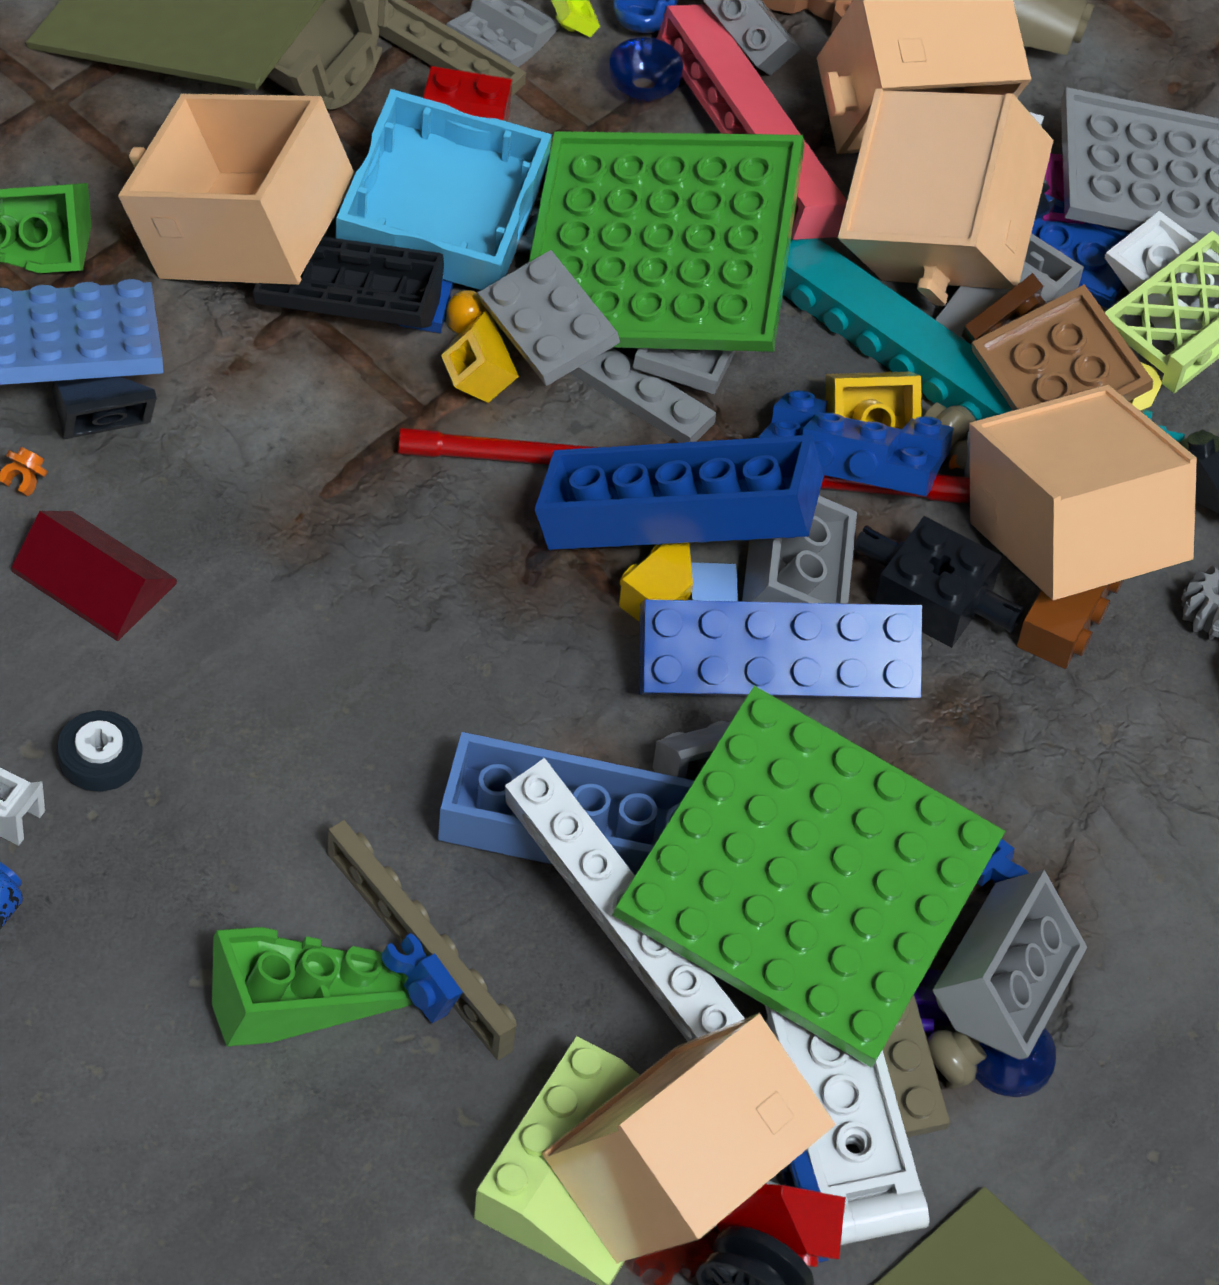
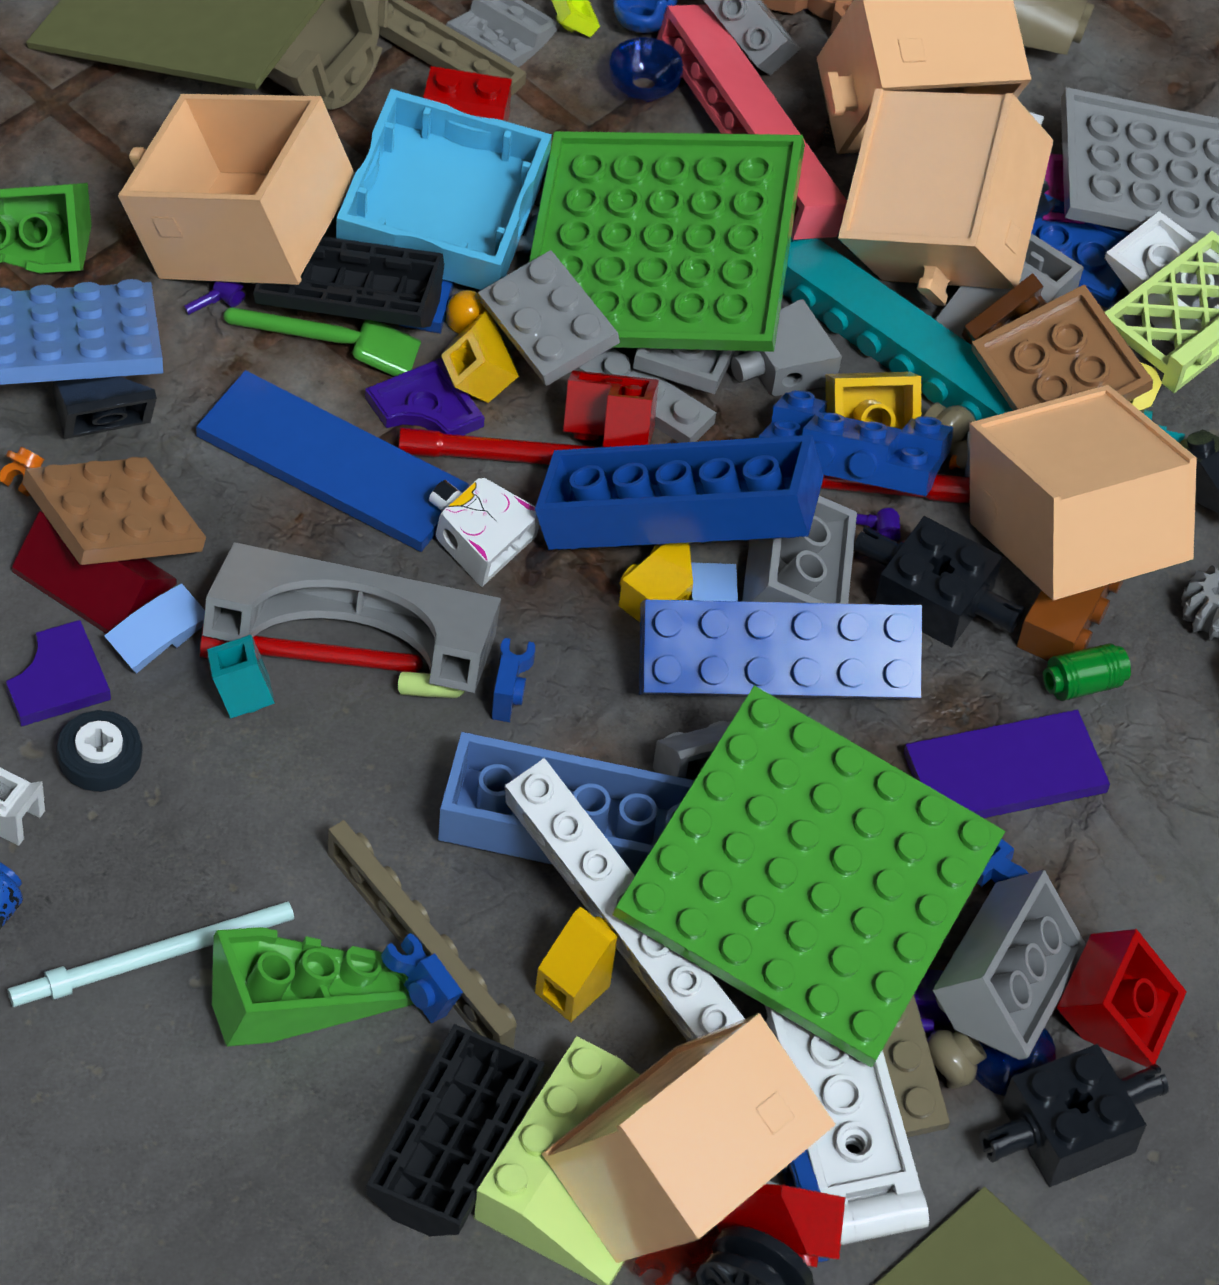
(60, 678): none -> dark purple tile
(60, 982): none -> light aqua bar
(113, 510): none -> medium nougat plate
(156, 626): none -> light blue slope
(227, 291): none -> dark purple hand
(240, 676): none -> teal brick
(274, 587): none -> light grey arch
(326, 653): none -> red piece
(327, 458): none -> blue tile
(374, 344): none -> bright green piece
(418, 685): none -> yellowish green arm
(426, 400): none -> dark purple tile
(453, 1132): none -> black piece
(483, 526): none -> white torso
(509, 687): none -> blue plate
(577, 965): none -> yellow slope
(611, 407): none -> red brick
(800, 355): none -> light grey torso
(885, 521): none -> dark purple hand
(1012, 765): none -> dark purple tile
(1074, 1114): none -> black brick
(1087, 671): none -> green head
(1122, 996): none -> red slope

